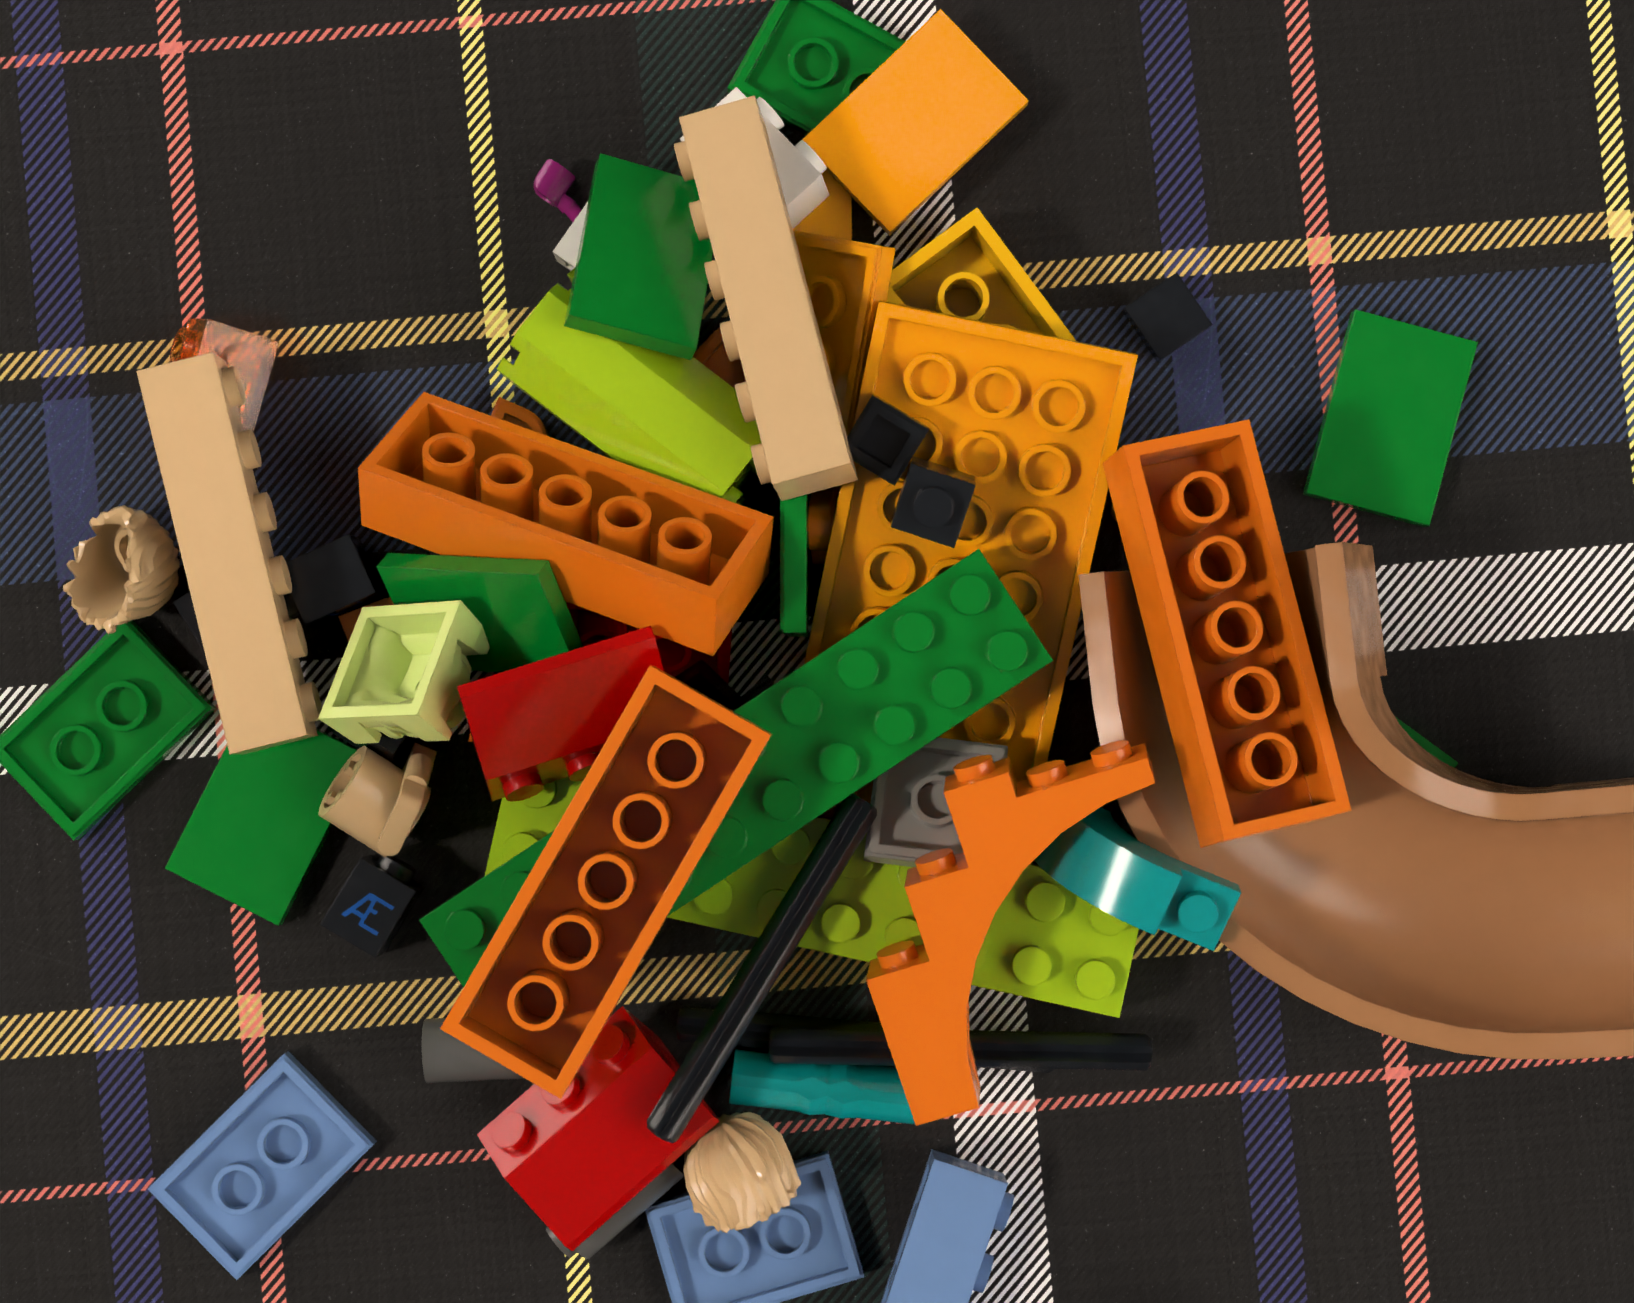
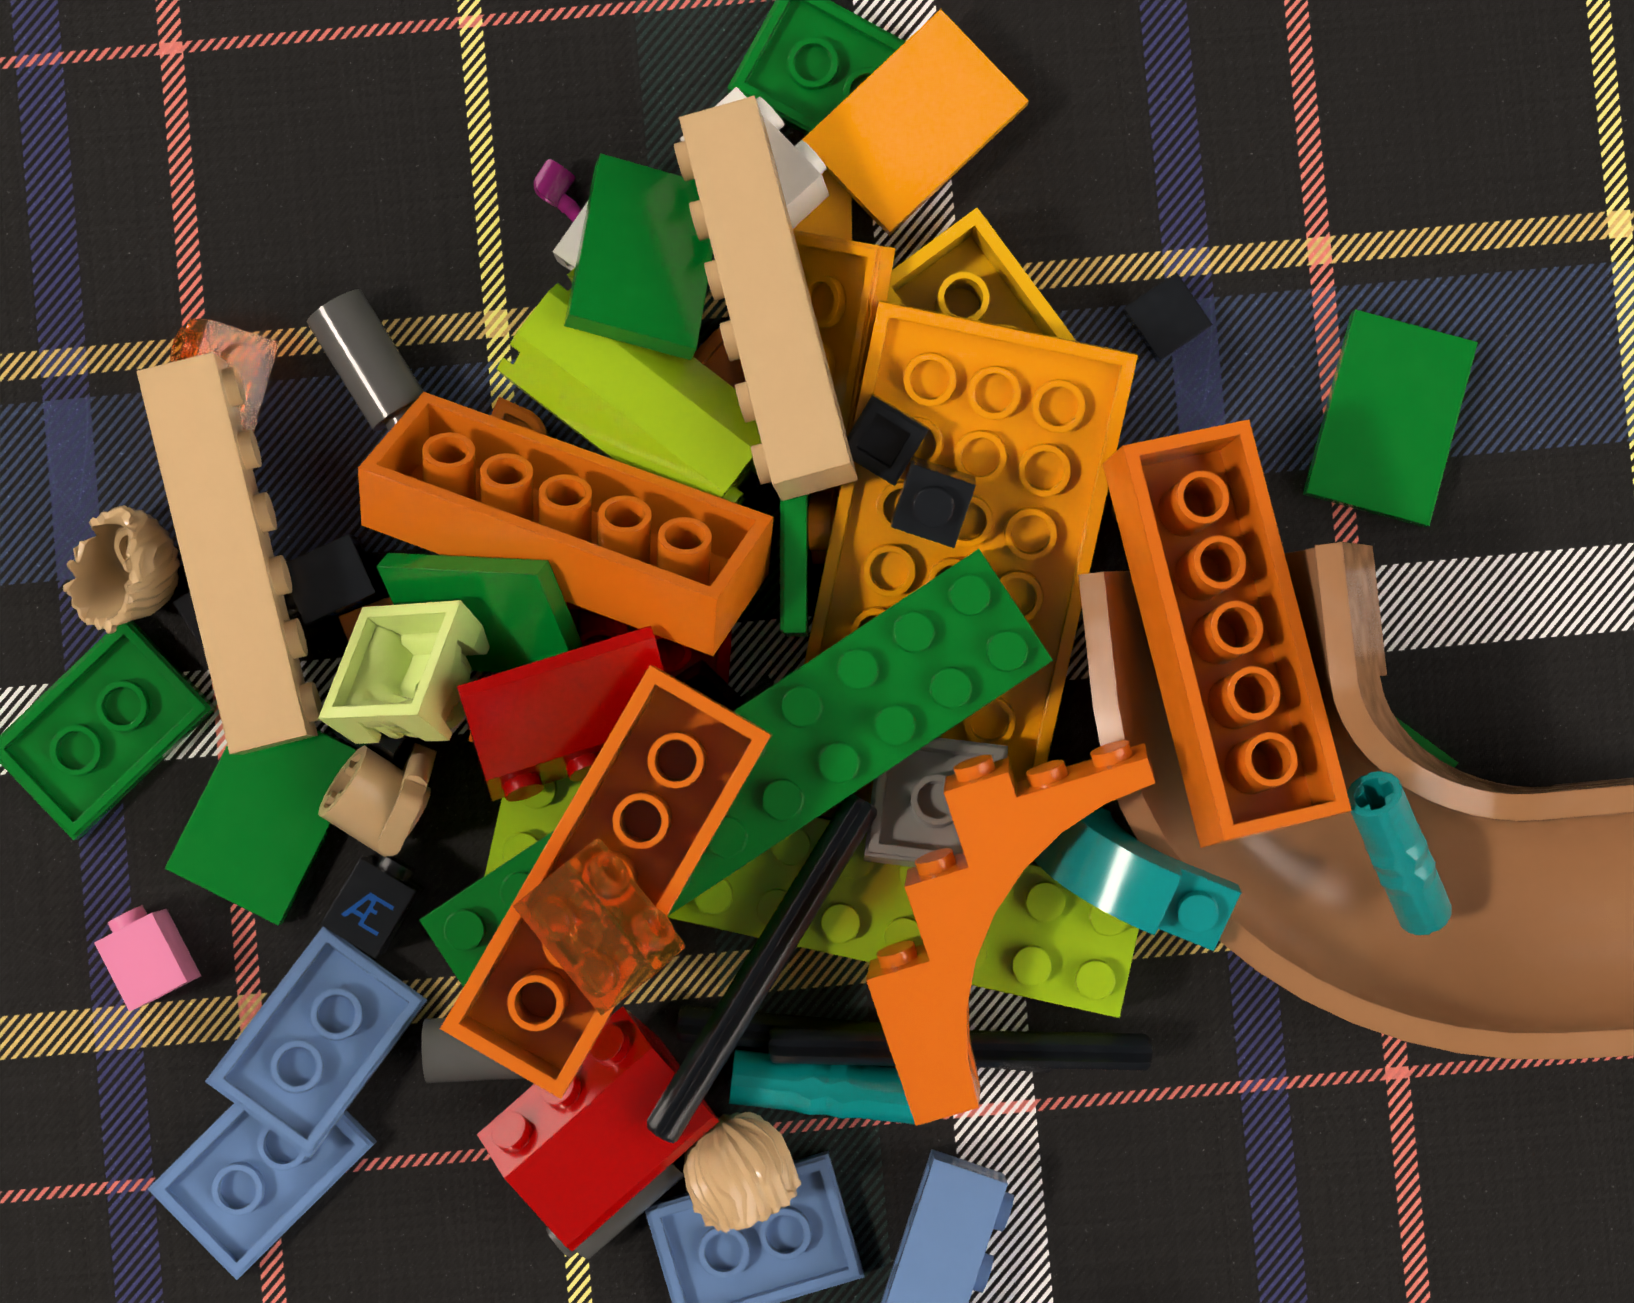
(146, 956): none -> bright pink brick
(316, 1041): none -> medium blue tile
(365, 358): none -> dark grey brick
(600, 926): none -> clear orange bracket
(1399, 853): none -> teal axle

